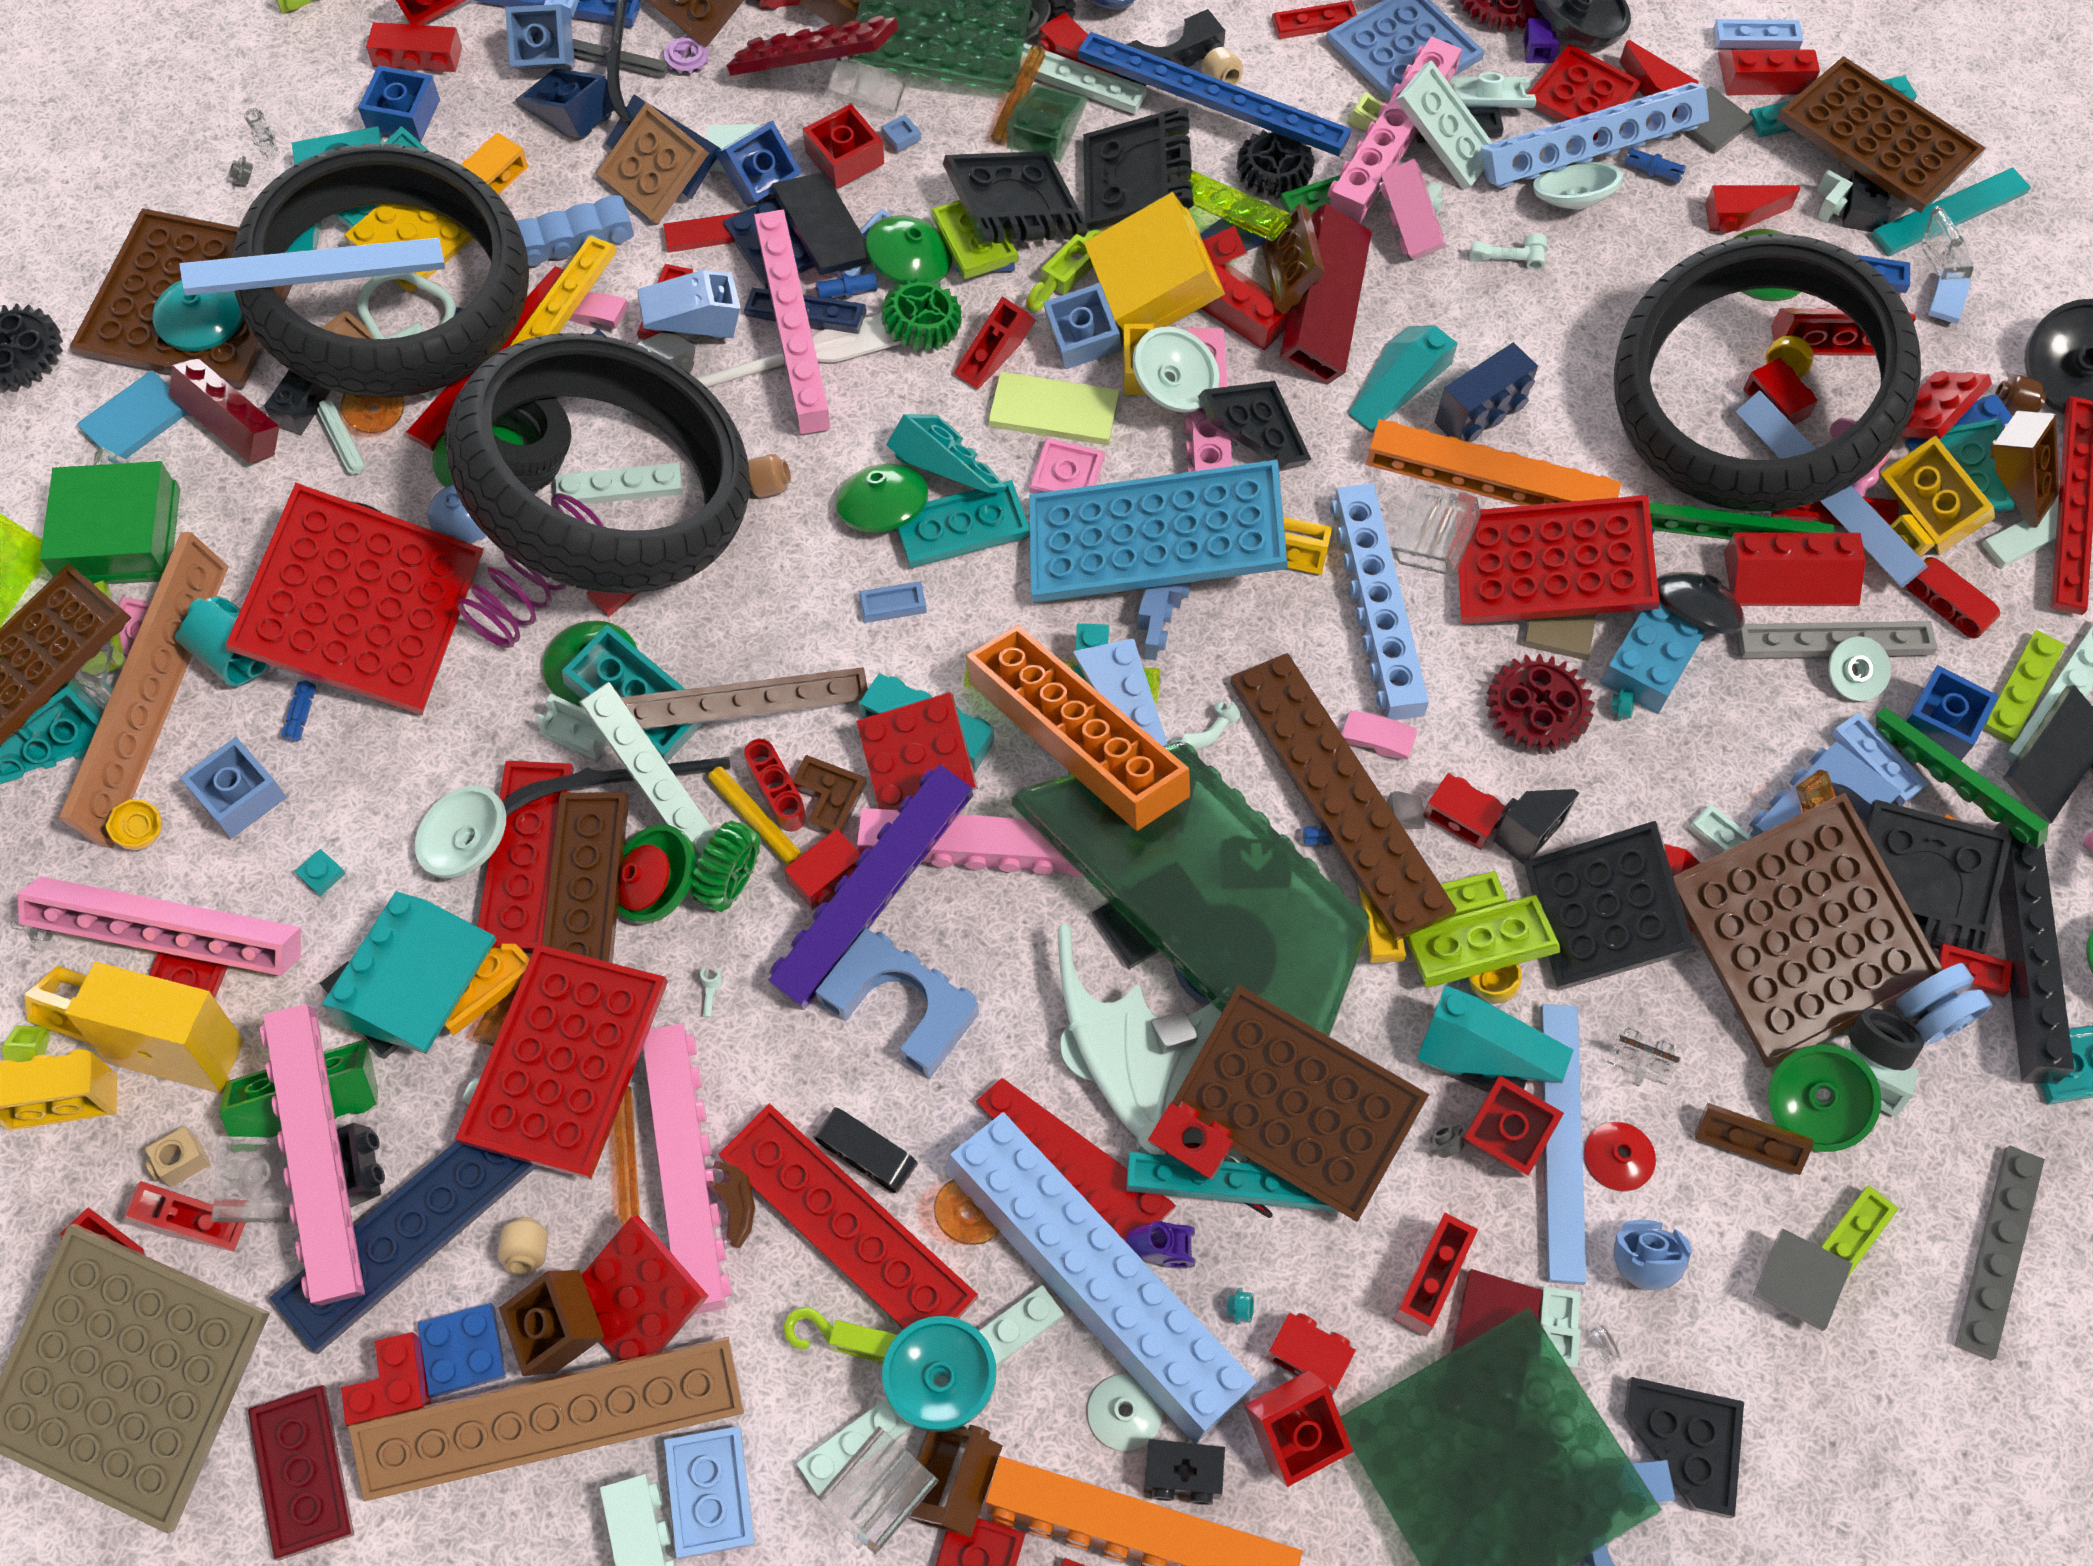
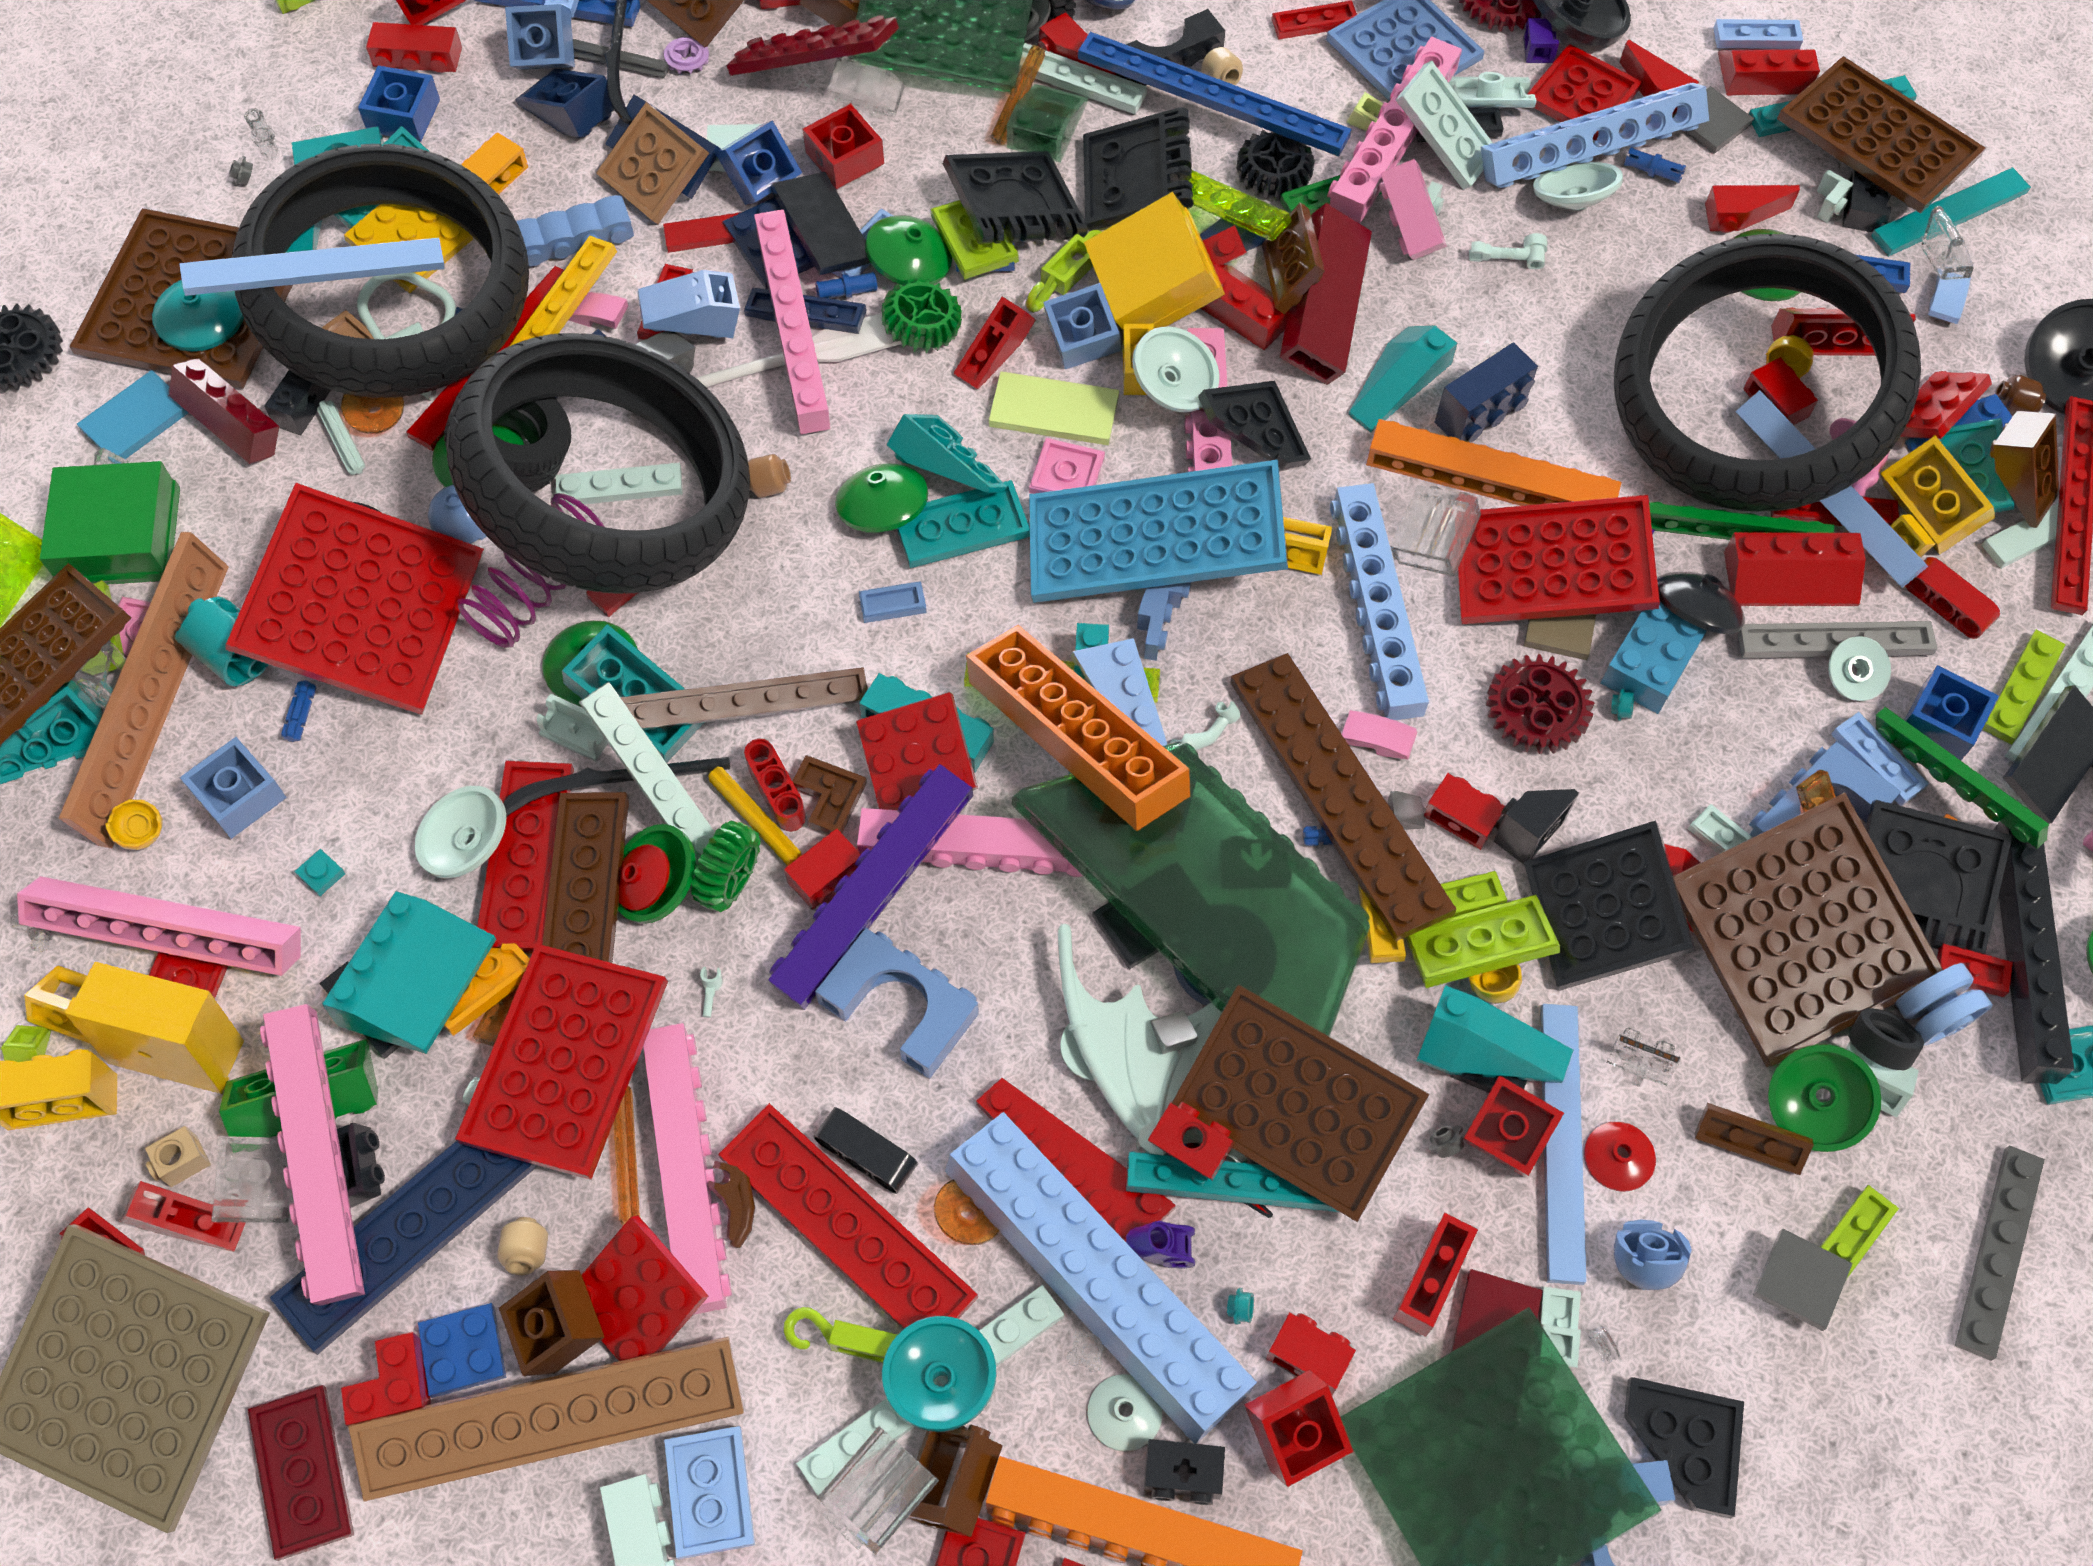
(901, 133): medium blue plate -> none

